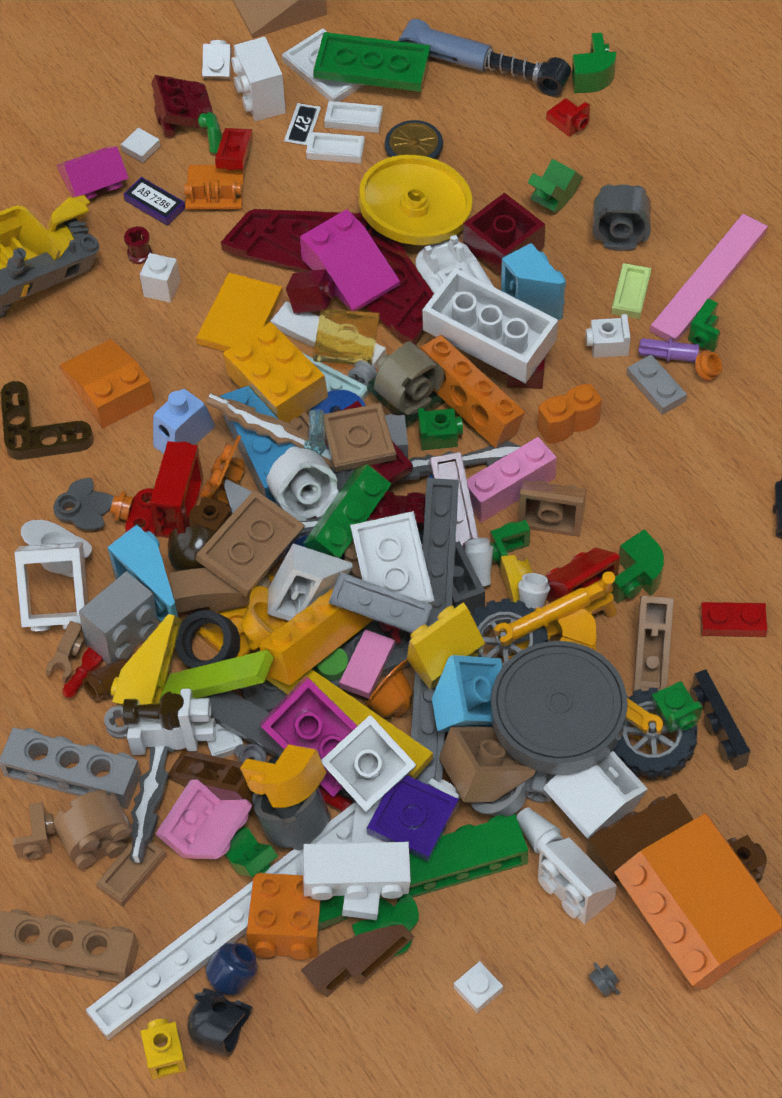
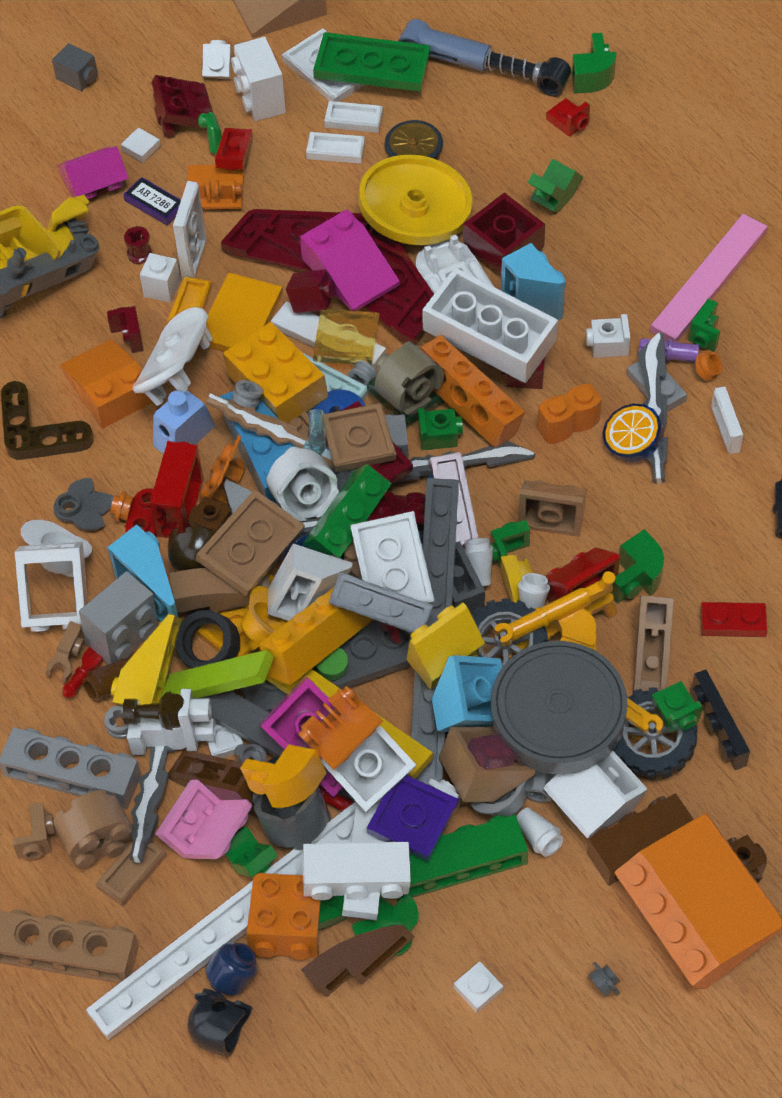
(75, 67): none -> dark grey brick
(126, 321): none -> dark red bracket
(166, 1059): yellow brick -> none
(174, 349): none -> white piece
(190, 230): none -> white tile
(191, 294): none -> light orange tile
(247, 393): none -> light grey bush
(302, 123): sticker -> none
(342, 729): none -> orange hinge
(367, 664): bright pink tile -> none
(392, 694): orange piece -> none
(491, 751): none -> clear pink tile
(501, 482): bright pink brick -> none
(574, 879): white slope -> none
(621, 216): dark grey brick -> none
(631, 290): yellowish green tile -> none
(633, 432): none -> tile
(653, 368): none -> dark grey sword
(727, 420): none -> white tile

